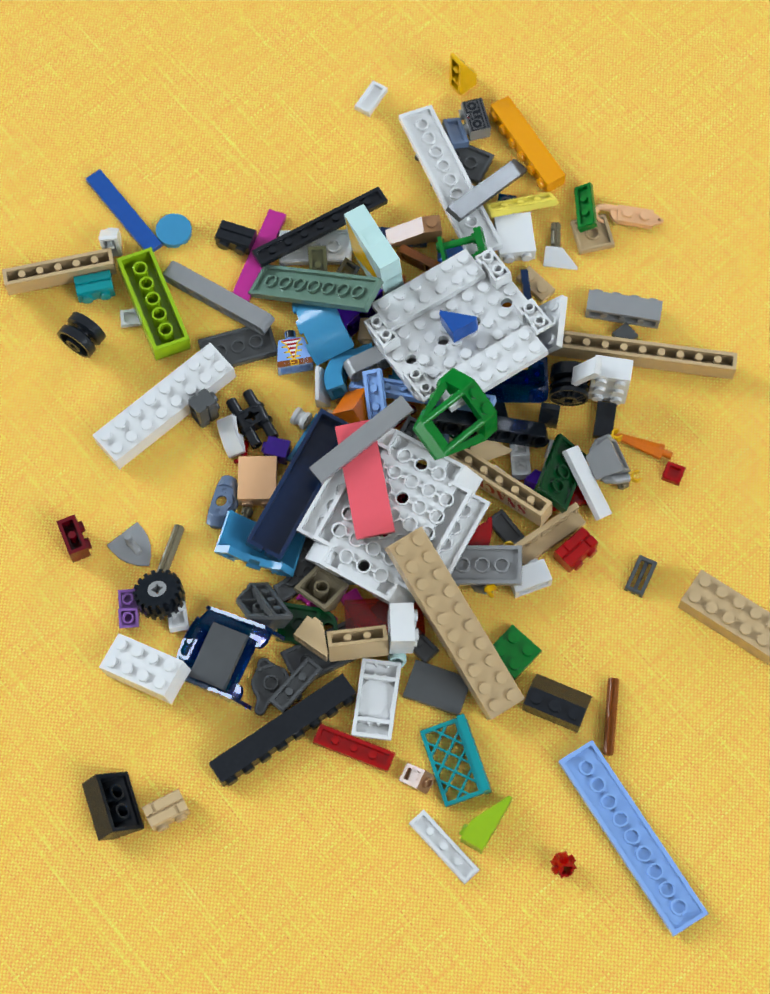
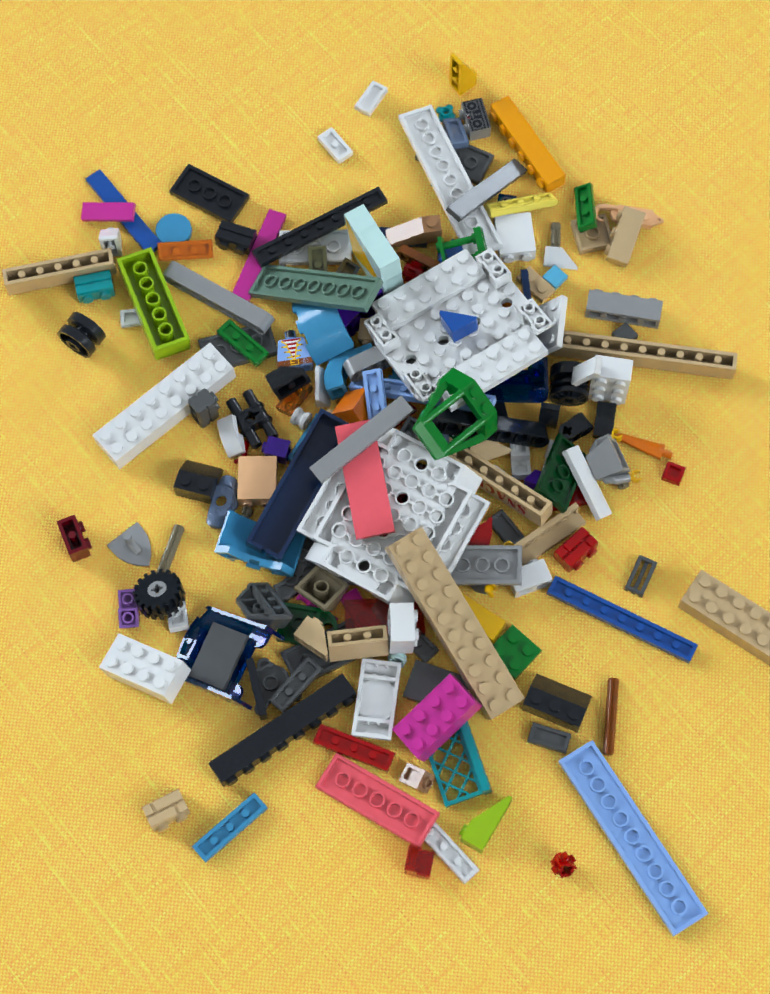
(108, 212): none -> dark pink tile
(112, 805): black slope -> none
(185, 250): none -> orange tile
(197, 481): none -> black slope
(209, 194): none -> black plate
(229, 827): none -> dark azure plate
(243, 343): none -> green tile
(256, 689): none -> black tile
(287, 380): none -> black slope
(294, 400): none -> clear orange plate
(335, 145): none -> white plate
(377, 800): none -> coral tile
(412, 270): none -> red gear
(418, 862): none -> clear red piece
(437, 717): none -> dark pink brick
(441, 110): none -> teal plate
(491, 623): none -> yellow slope
(549, 738): none -> dark grey tile
(555, 277): none -> medium azure tile
(576, 427): none -> black piece
(622, 619): none -> blue plate
(624, 236): none -> tan brick

